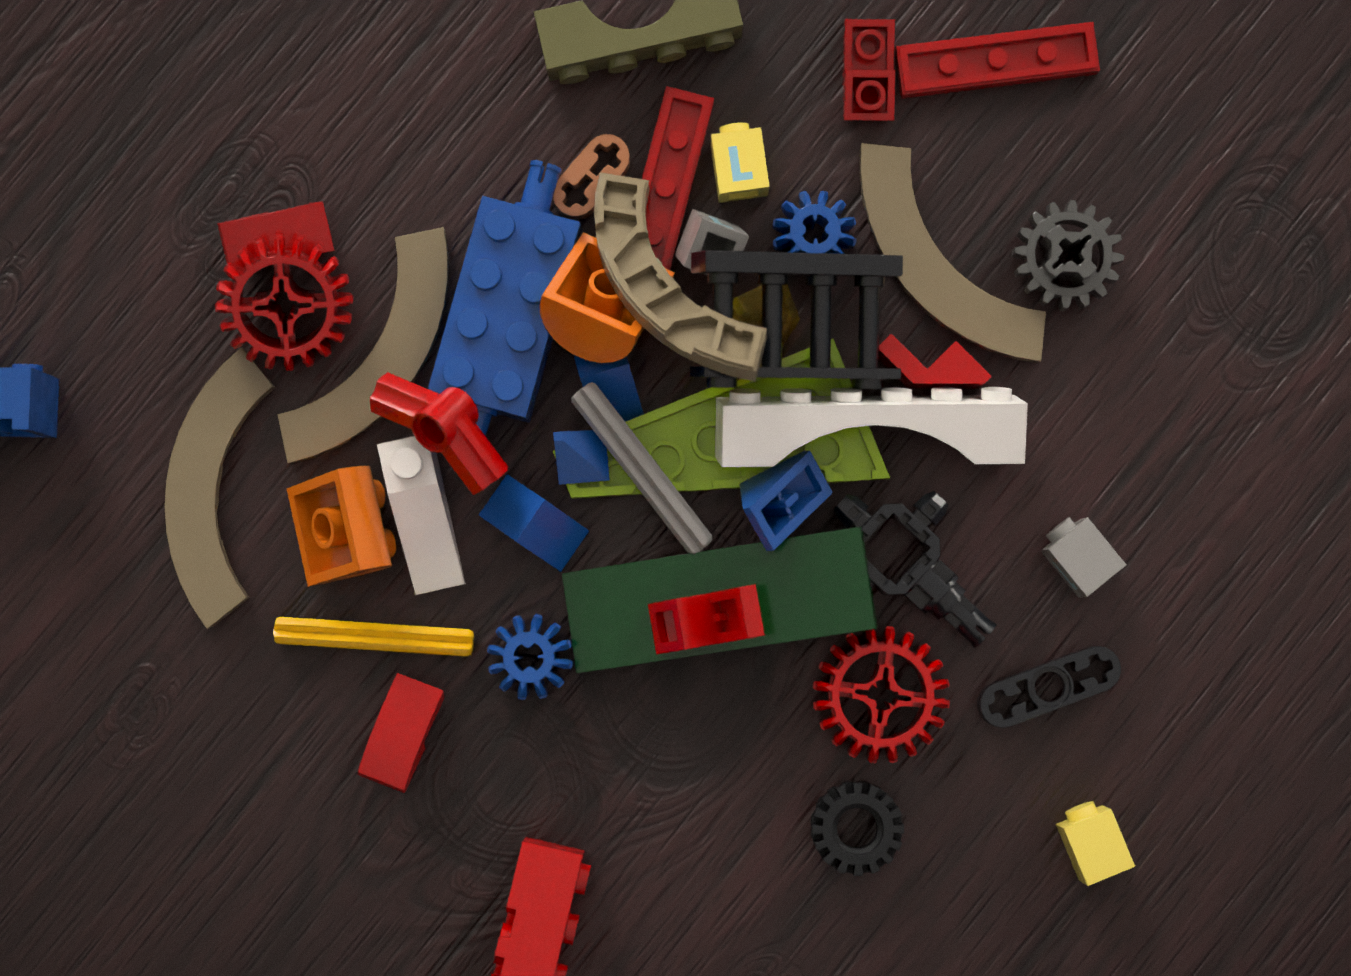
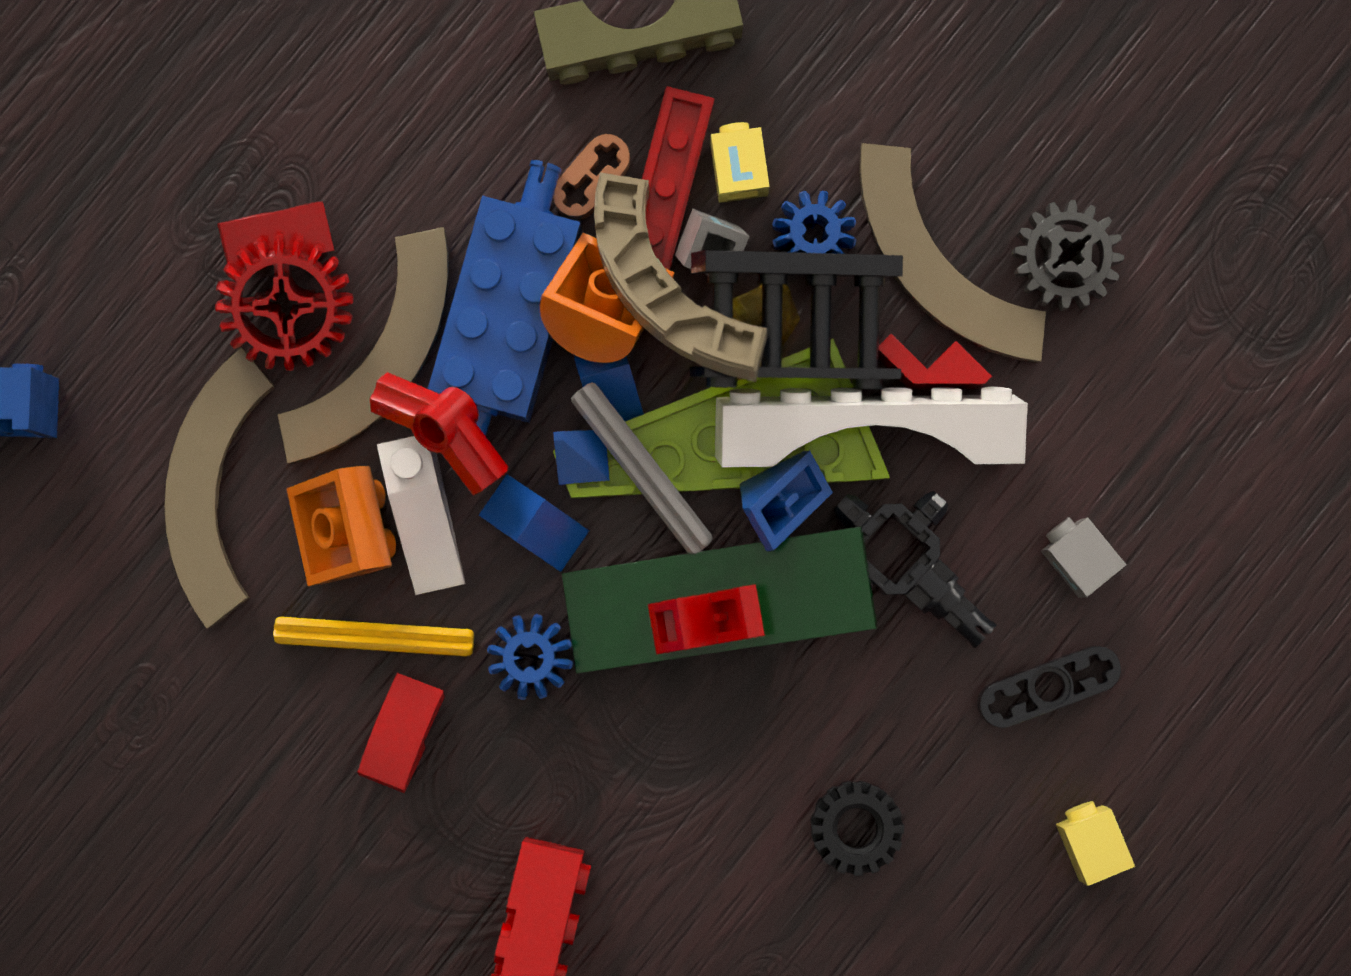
(869, 69): red slope -> none
(923, 700): red gear -> none
(997, 60): red tile -> none

